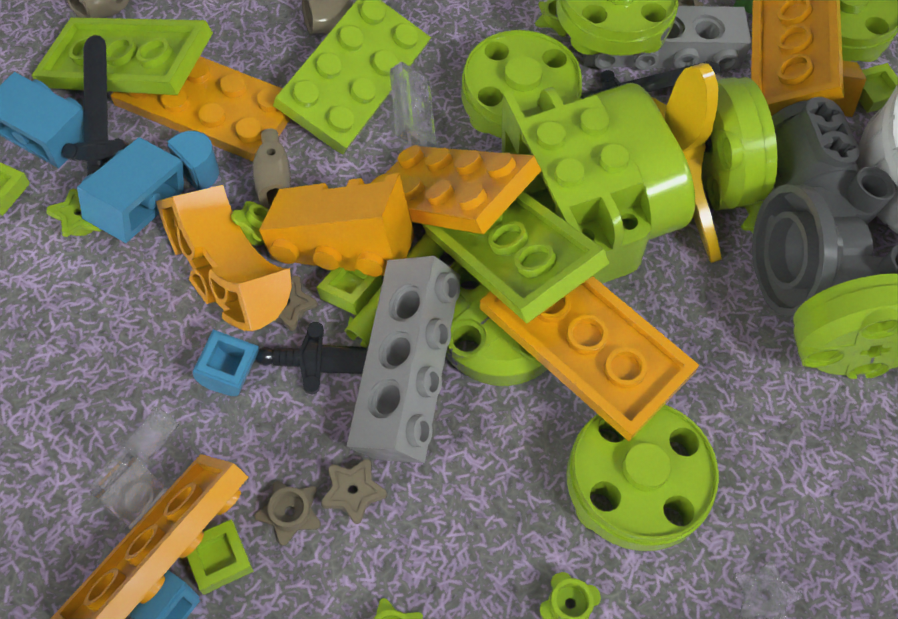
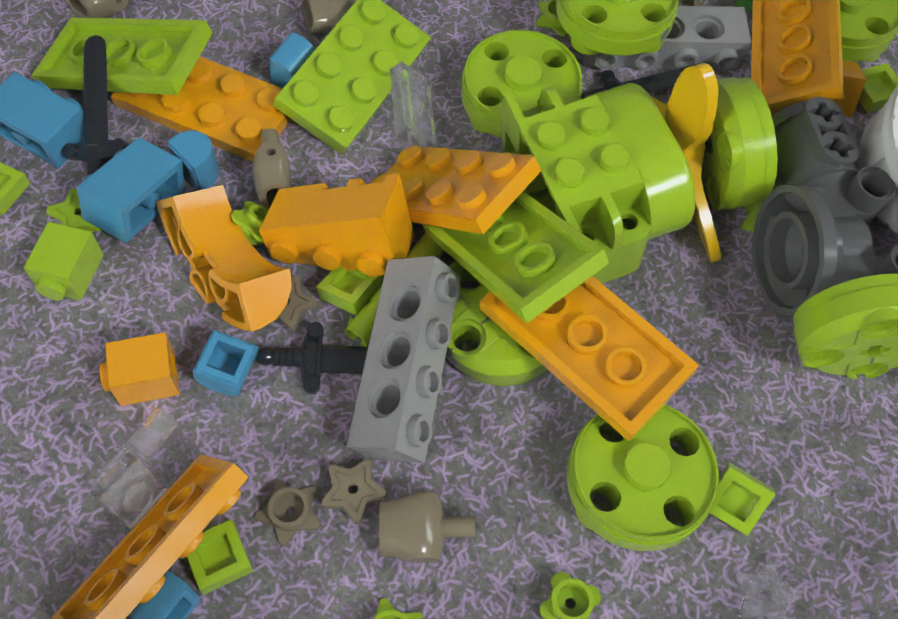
(63, 262): none -> lime brick
(140, 369): none -> light orange brick
(289, 59): none -> dark azure brick
(415, 528): none -> dark tan piece
(741, 499): none -> lime plate

